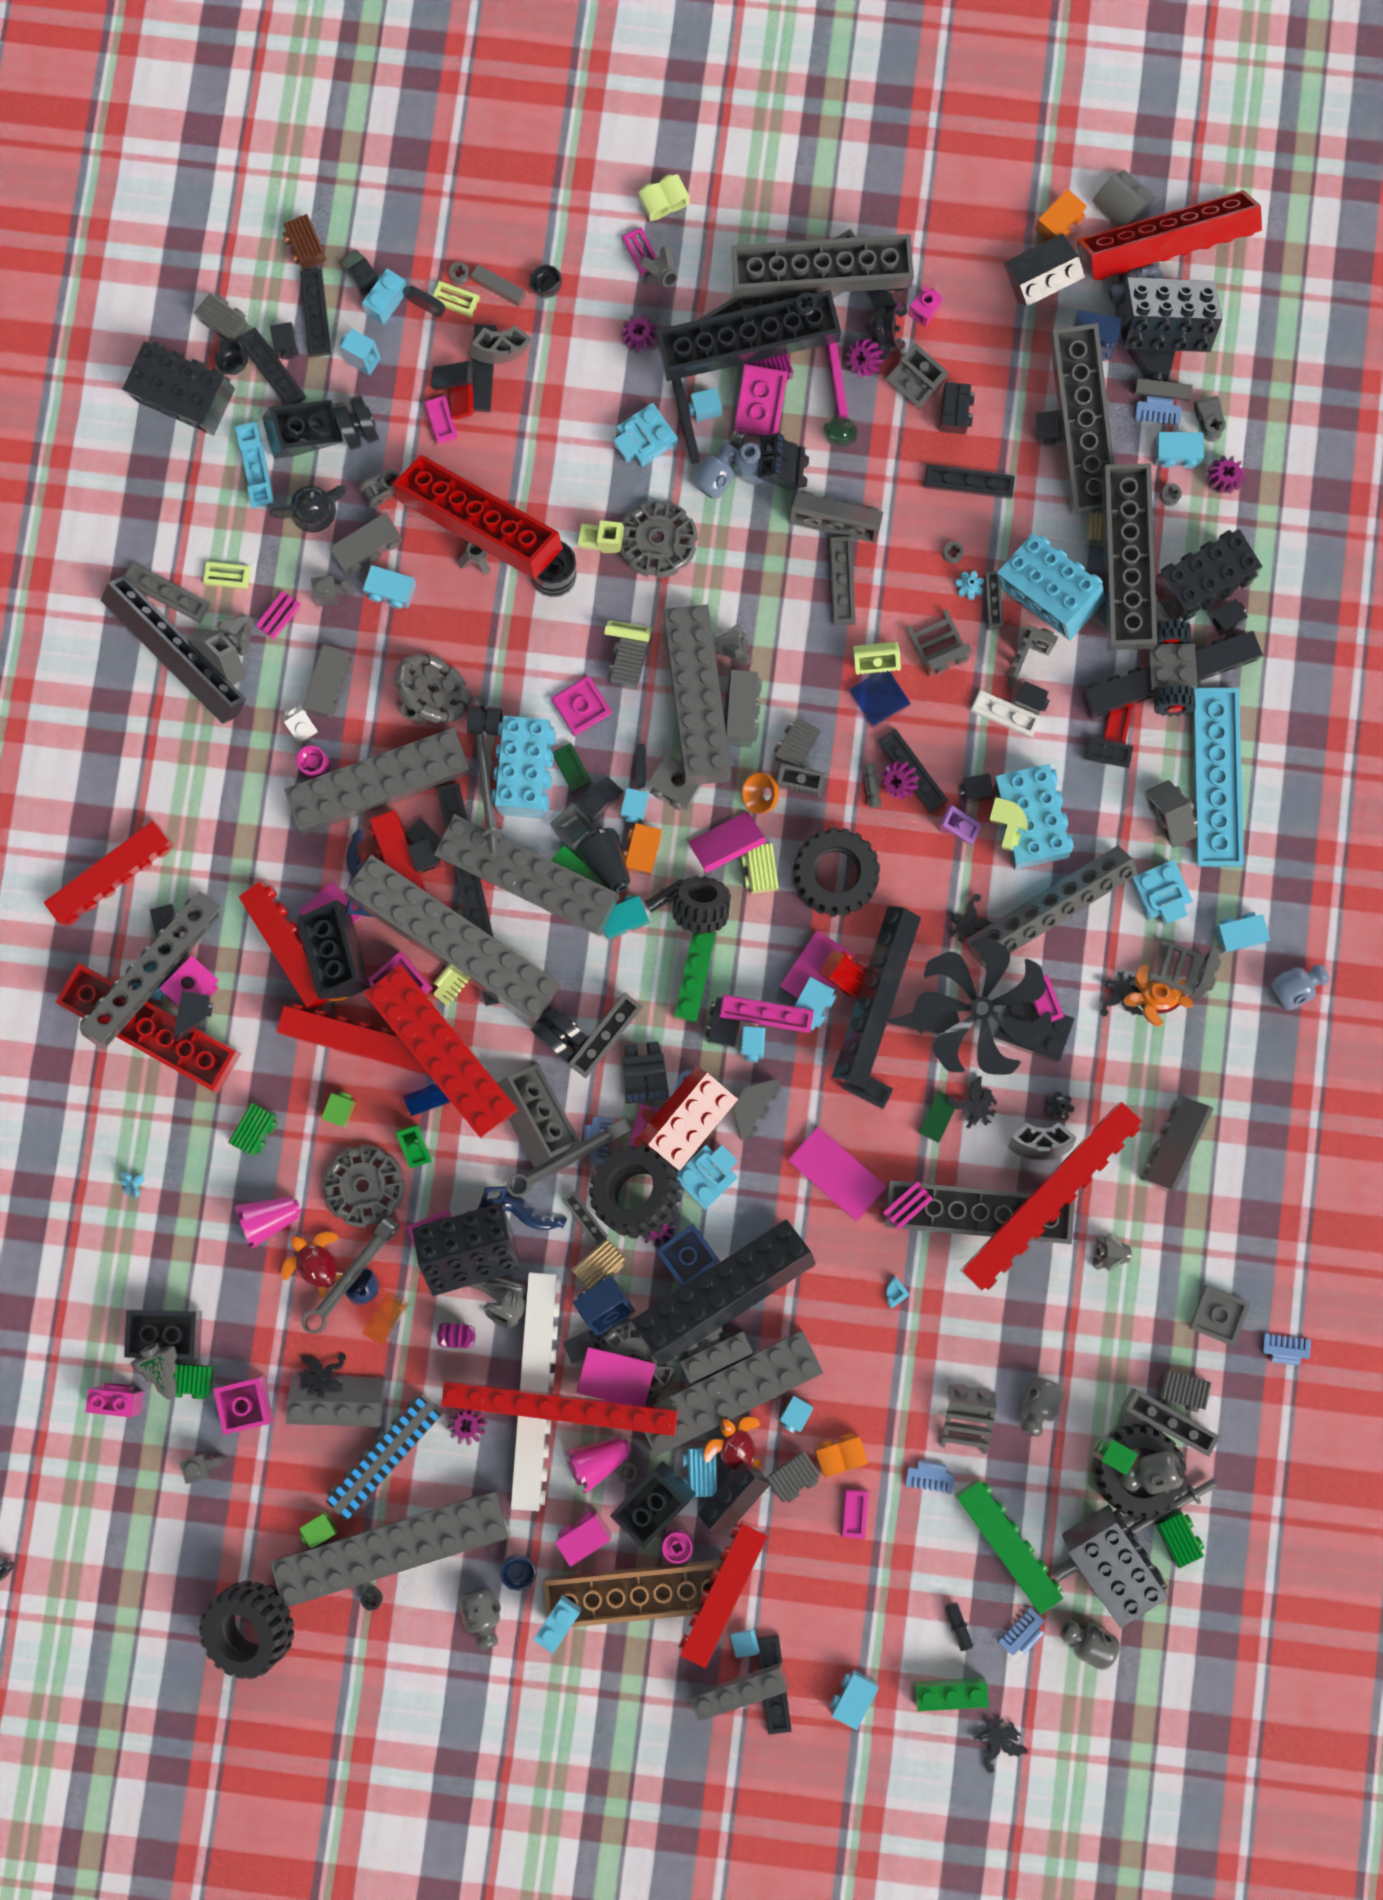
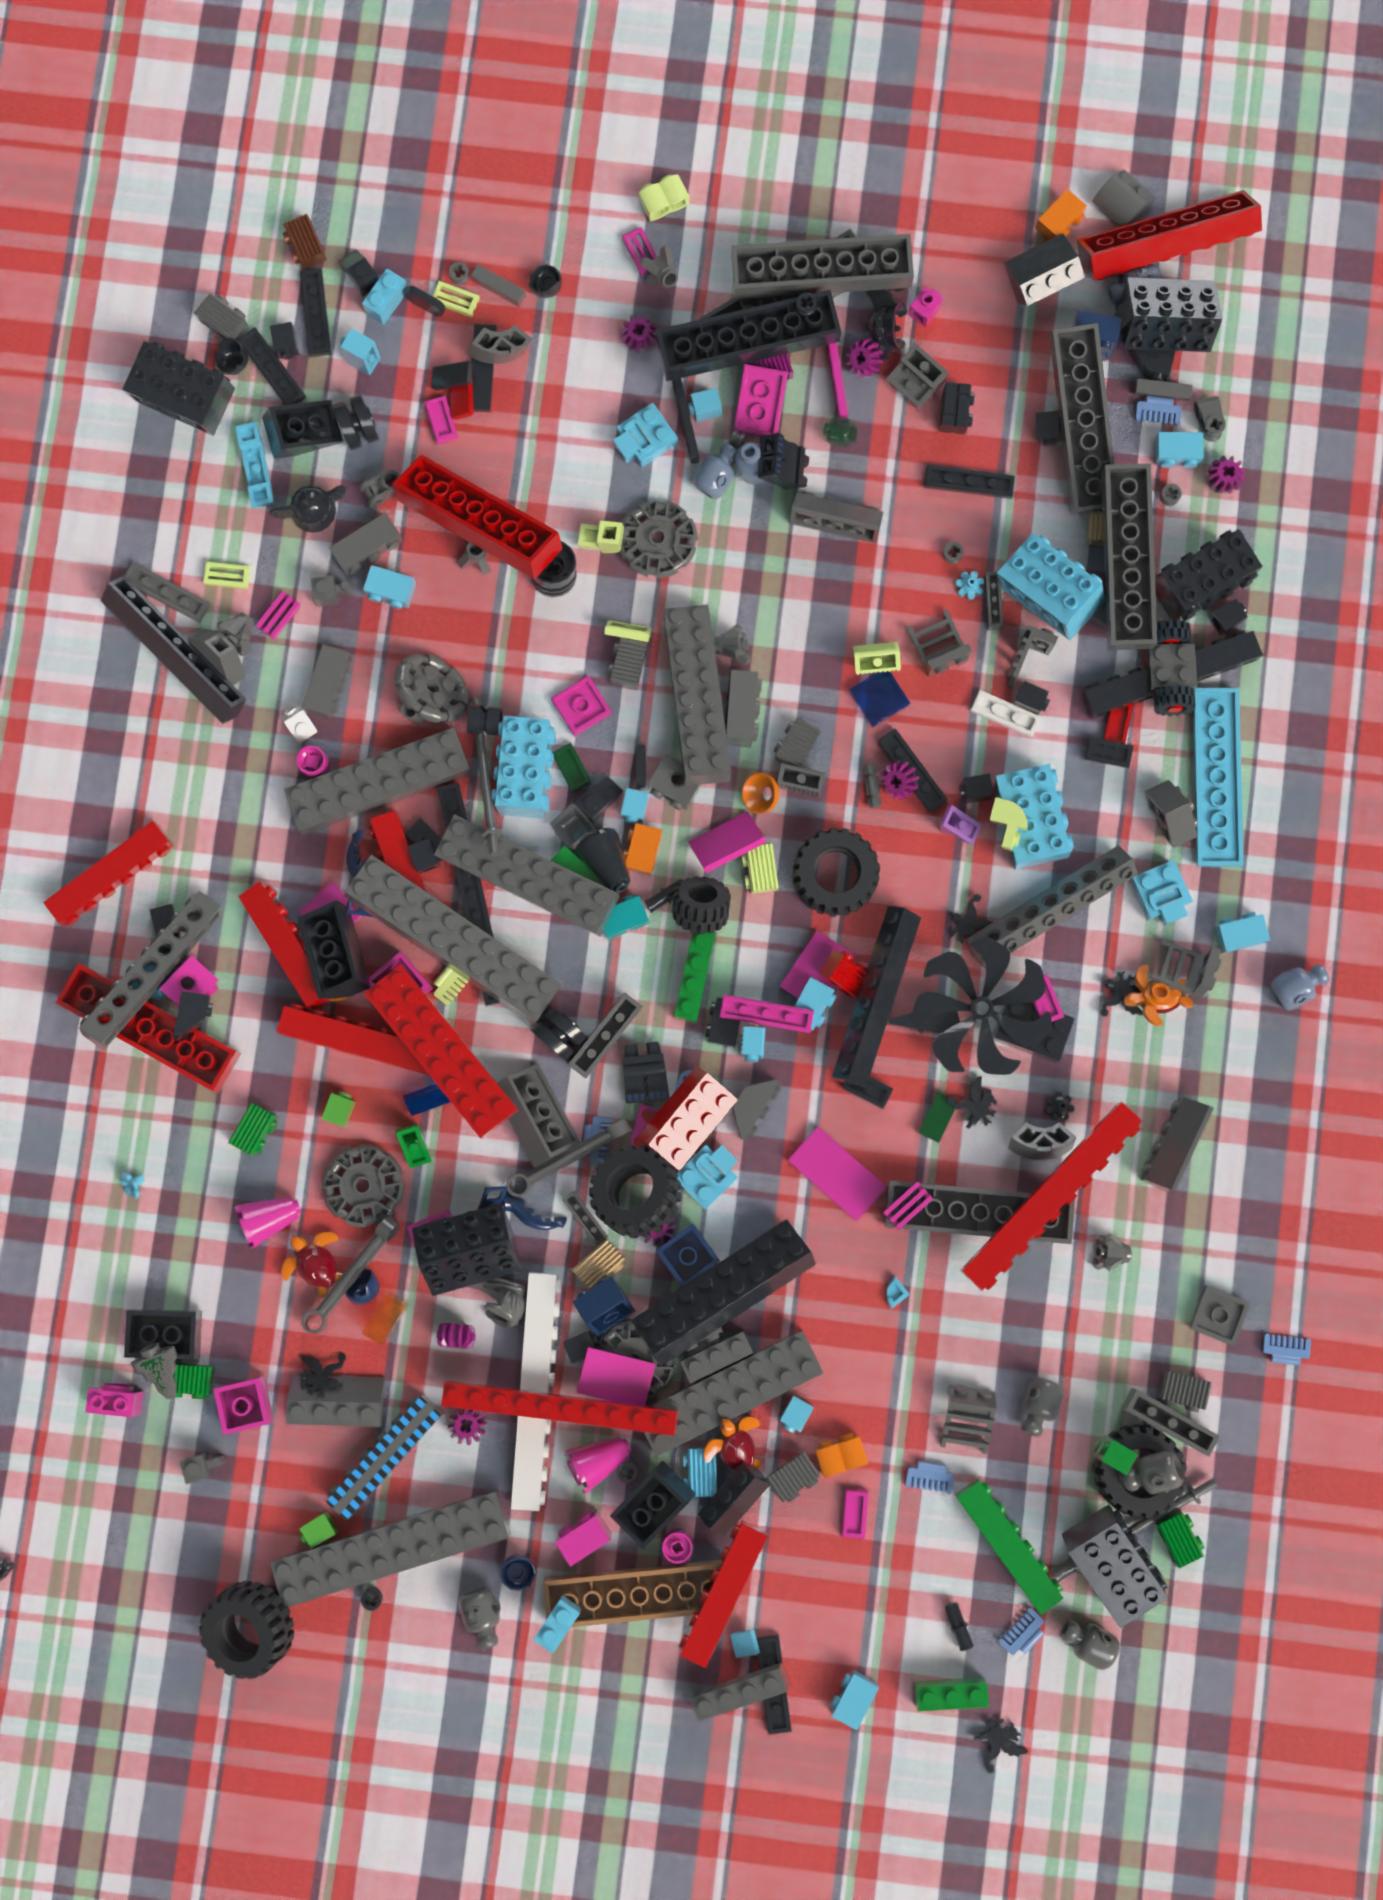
(842, 580): dark grey tile -> none

